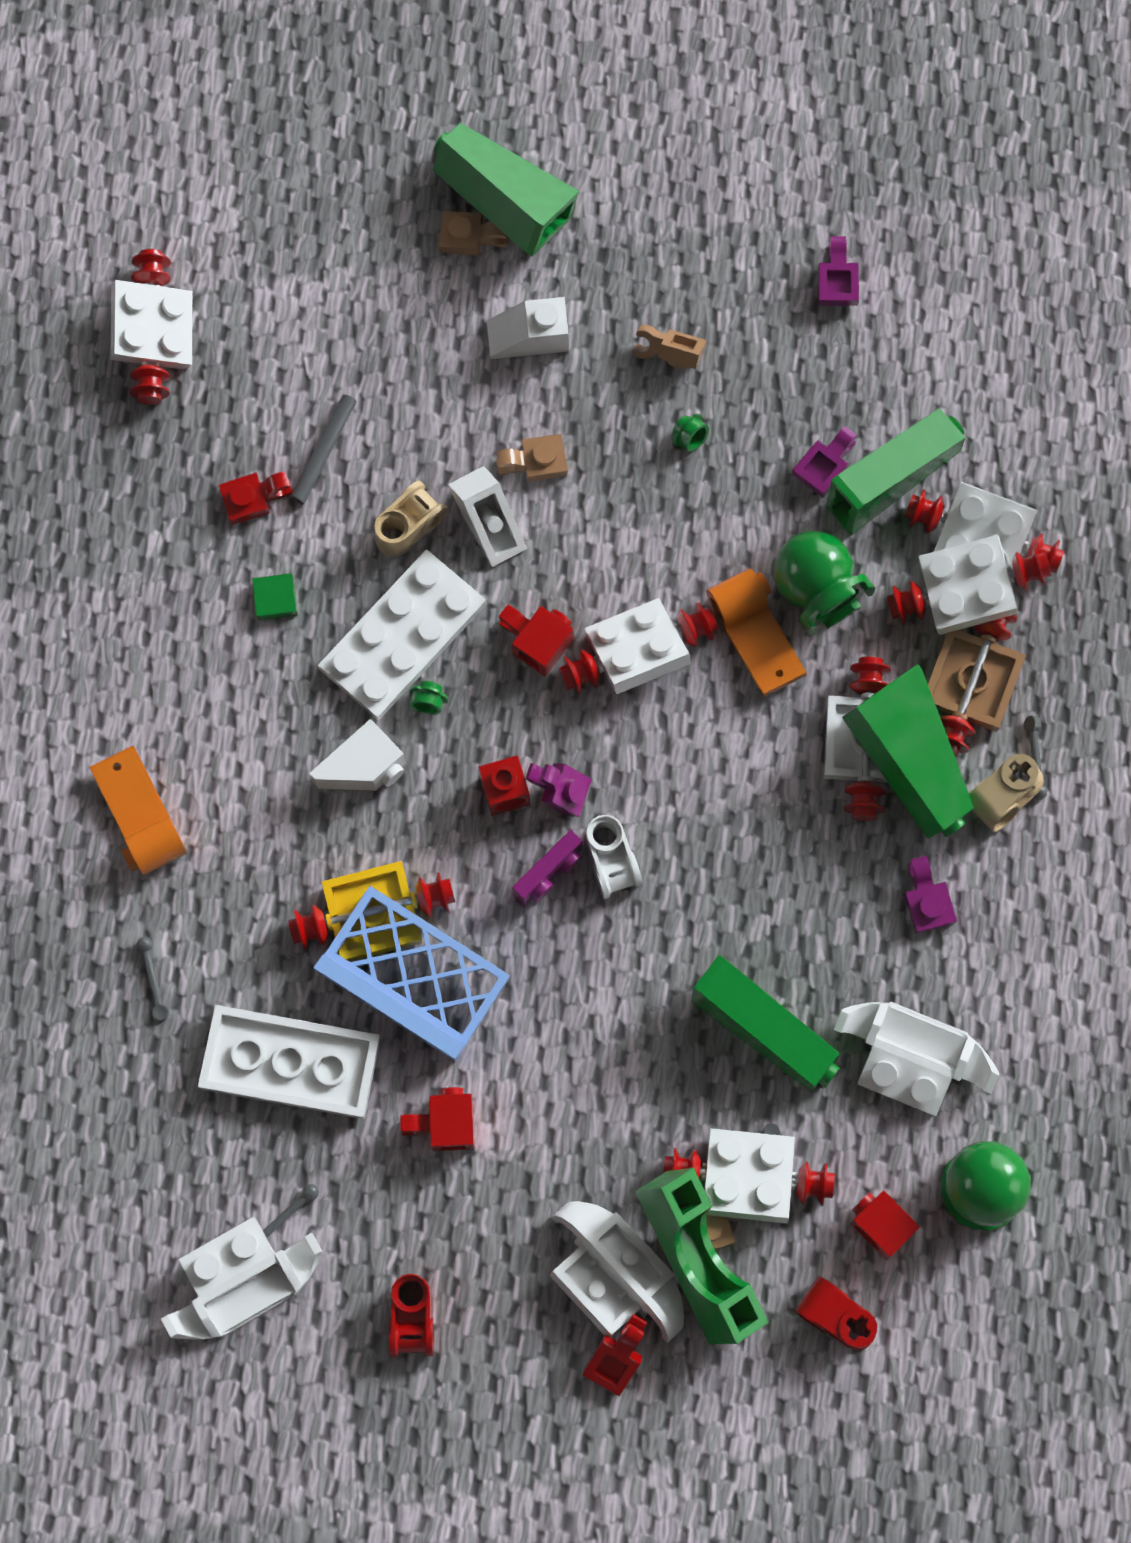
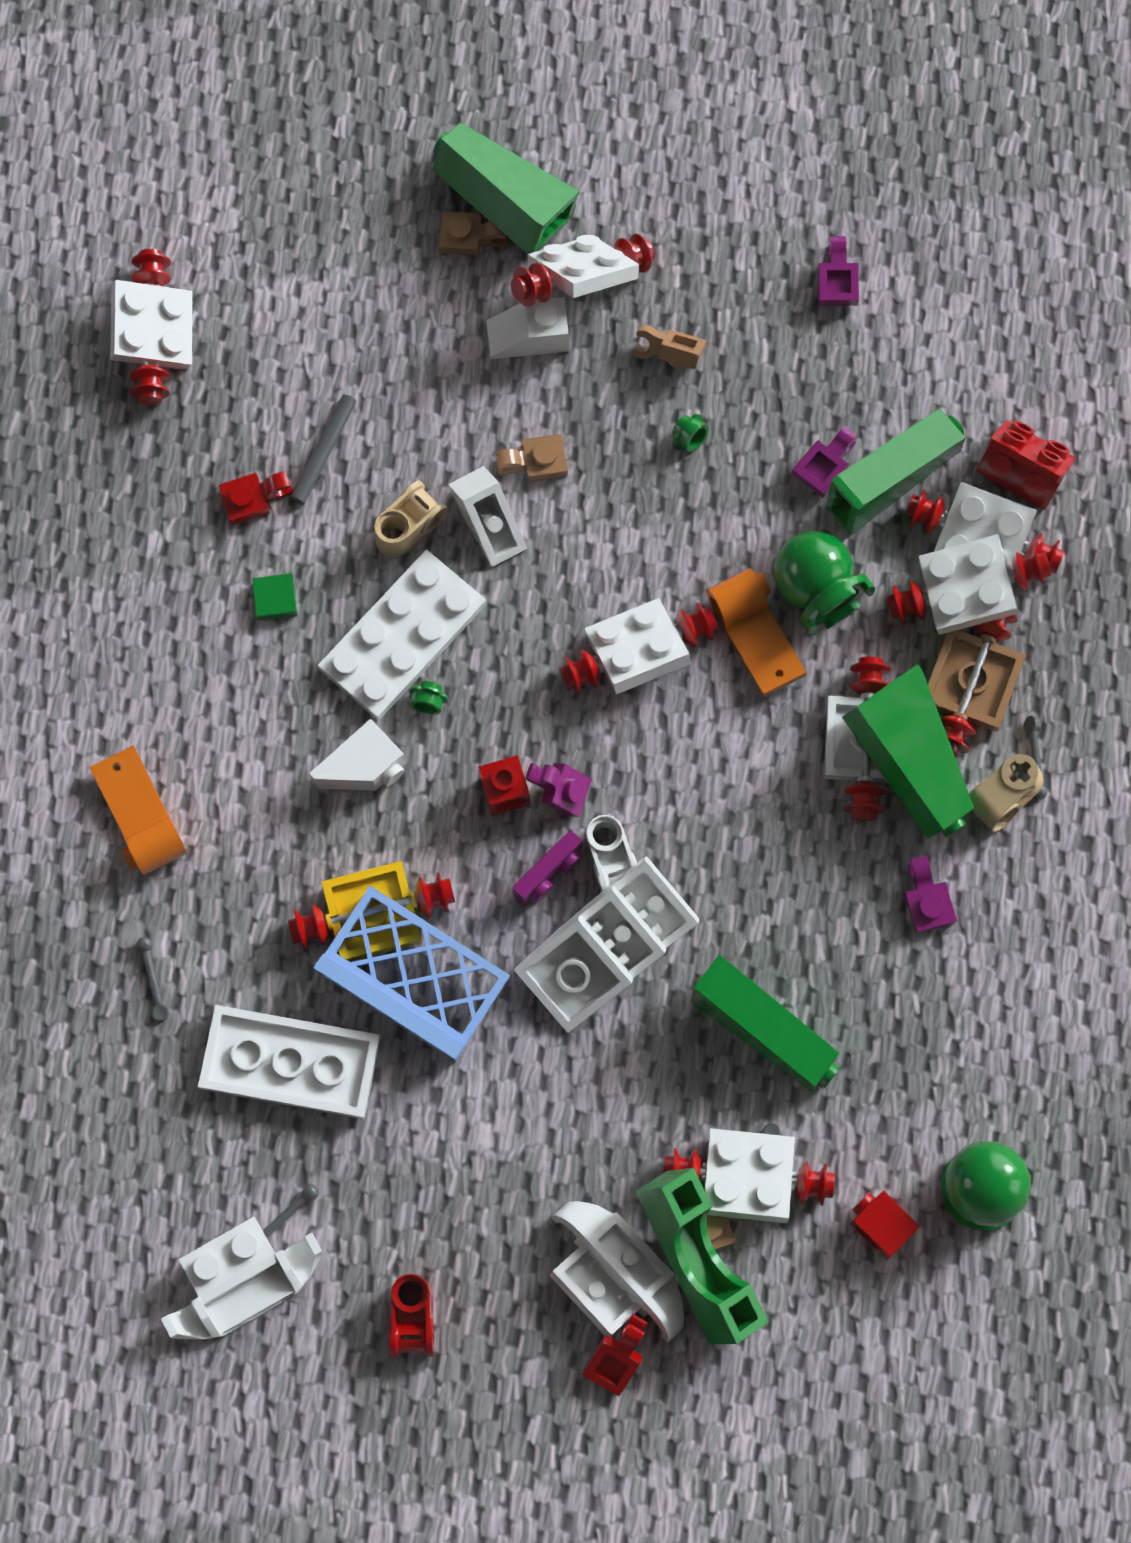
(448, 1122): red brick -> none
(540, 639): red brick -> none
(581, 267): none -> white plate
(606, 944): none -> white slope
(829, 1311): red piece -> none
(915, 1054): white plate -> none
(1025, 463): none -> red bracket

